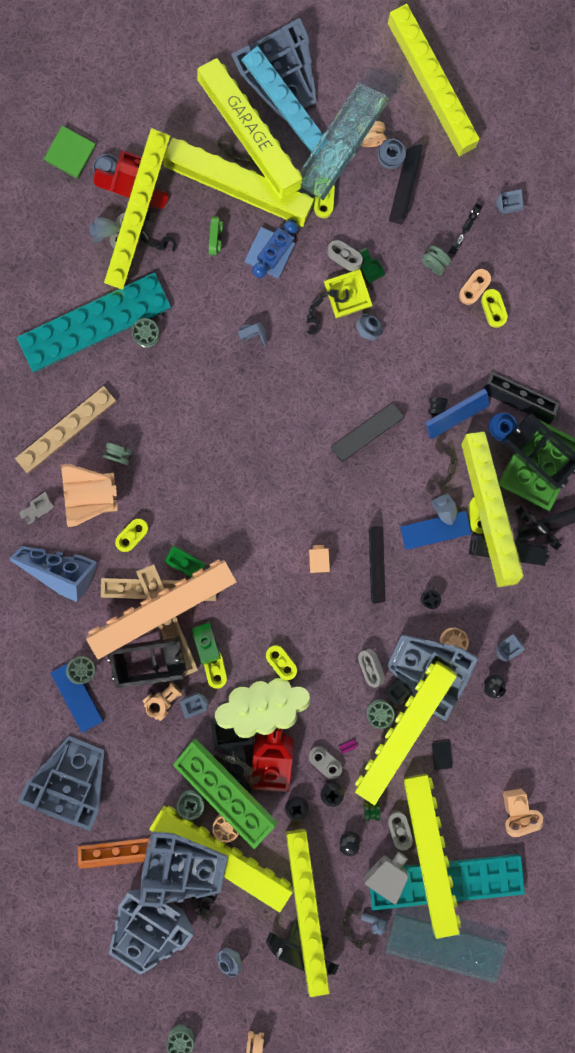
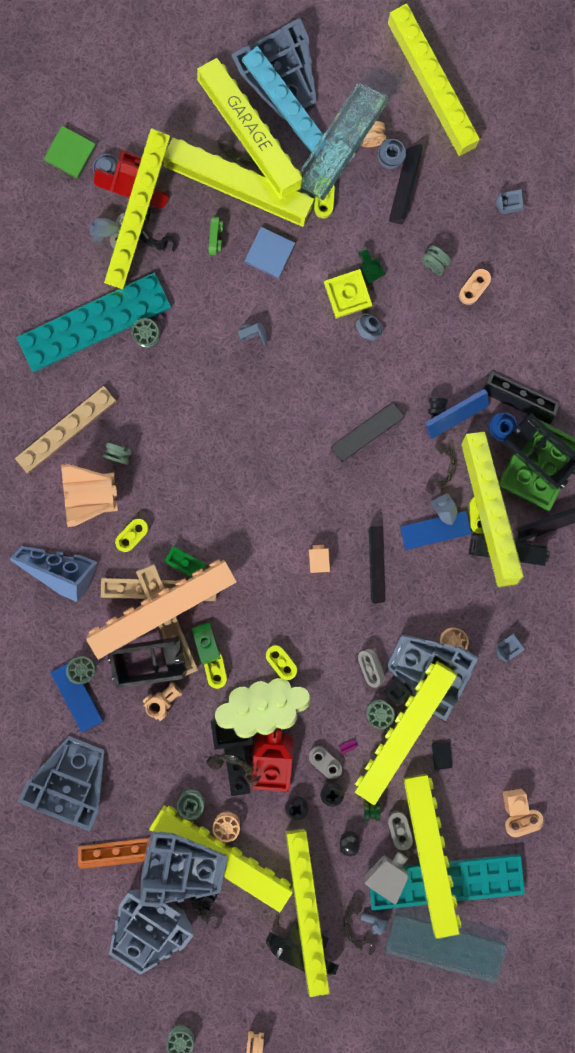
(39, 507): light grey plate -> none
(193, 705): sand blue plate -> none
(225, 794): bright green plate -> none
(229, 962): sand blue plate -> none
(275, 248): blue plate -> none
(317, 301): black piece -> none
(345, 255): light grey plate -> none
(433, 598): black wheel -> none
(466, 228): black piece -> none
(495, 308): neon yellow plate -> none
(495, 686): black piece -> none
(550, 539): black piece -> none

